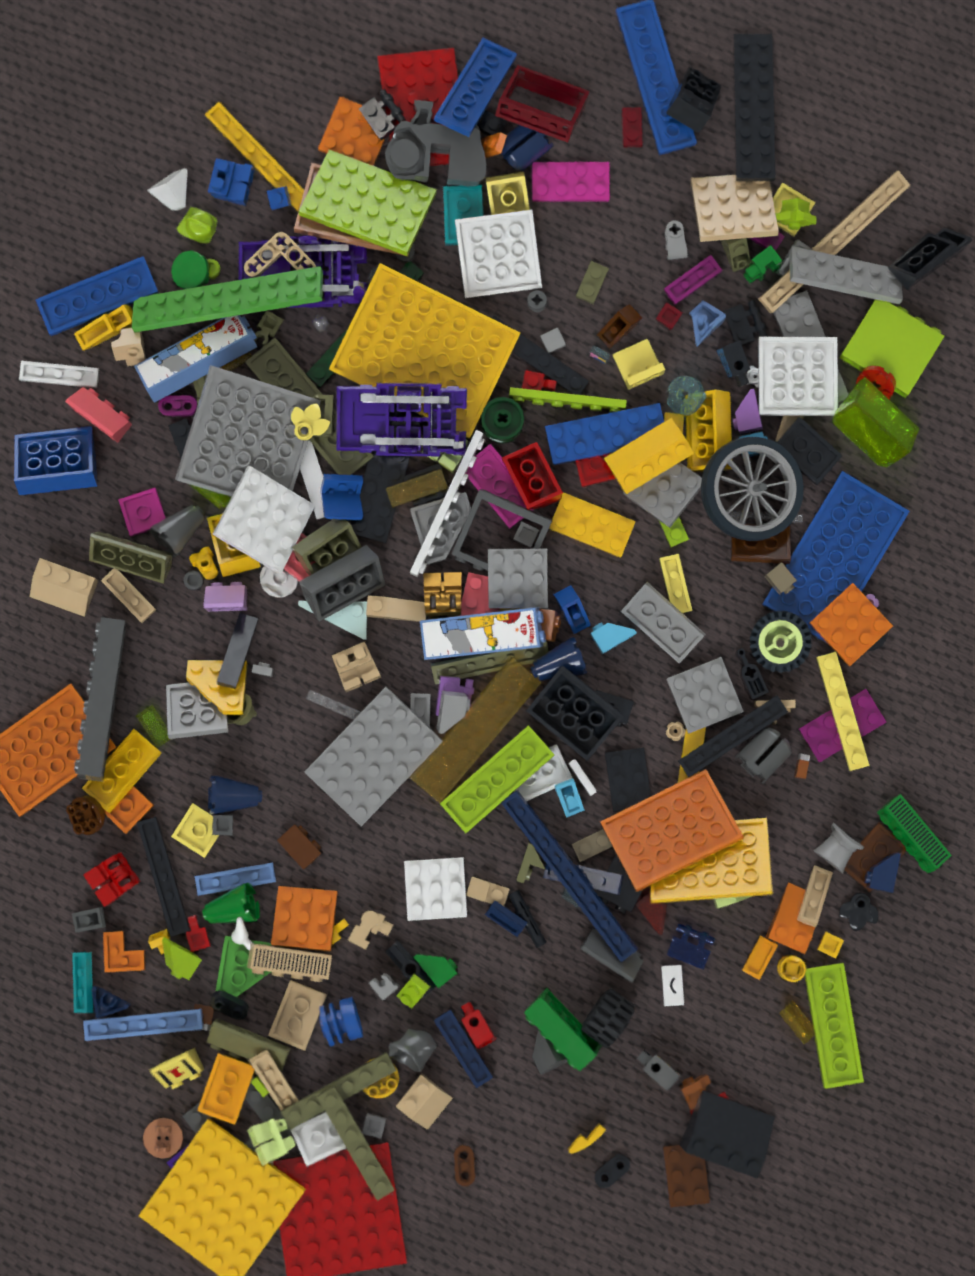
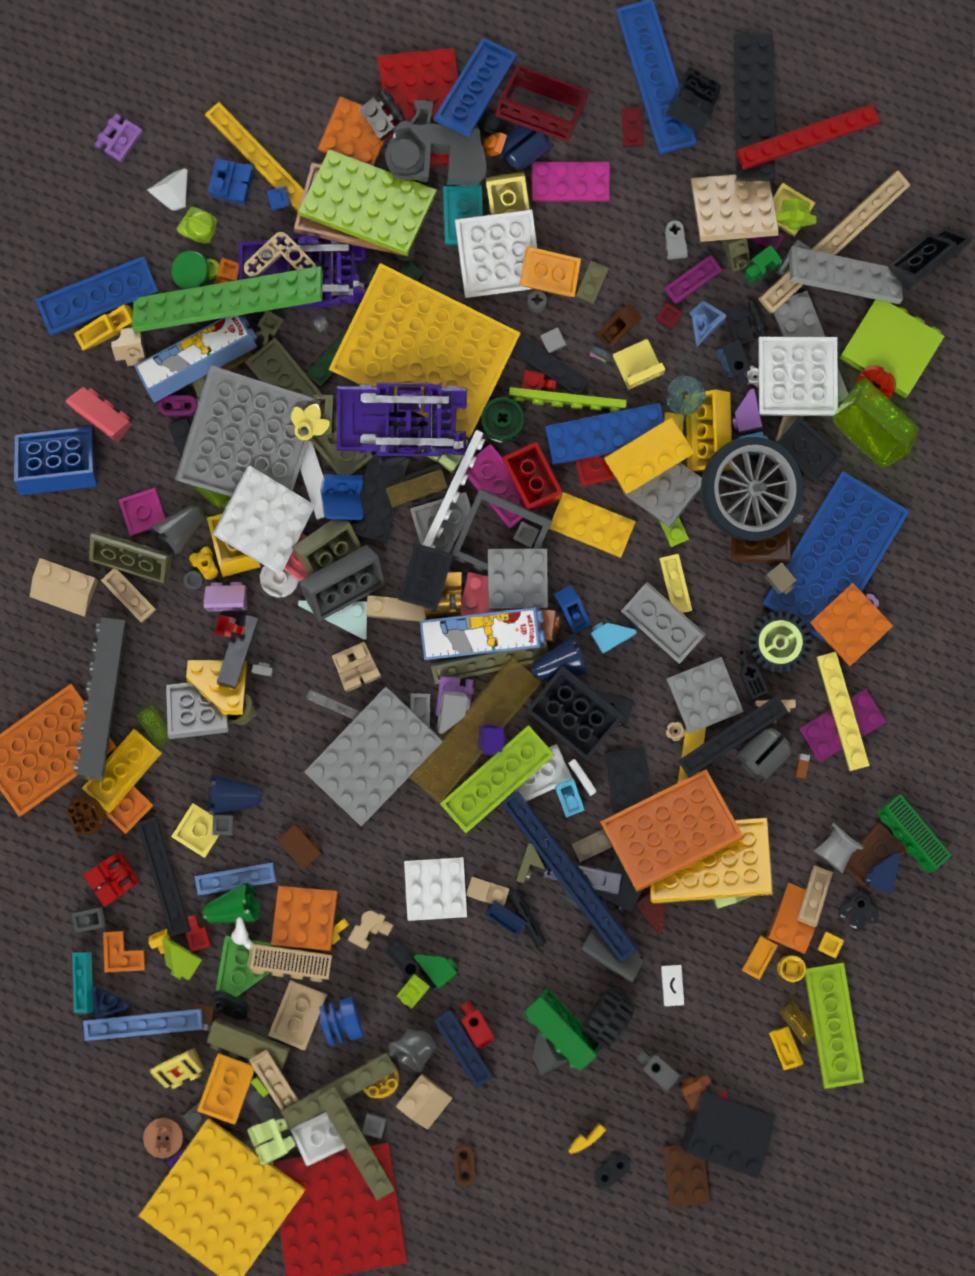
(59, 374): white tile -> none
(122, 142): none -> medium lavender plate
(226, 626): none -> red plate
(227, 271): none -> orange bracket
(386, 987): light grey hinge -> none
(425, 577): none -> black plate
(491, 739): none -> dark purple brick
(550, 272): none -> light orange plate
(688, 952): clear blue plate -> none
(786, 1048): none -> yellow plate
(807, 136): none -> red plate

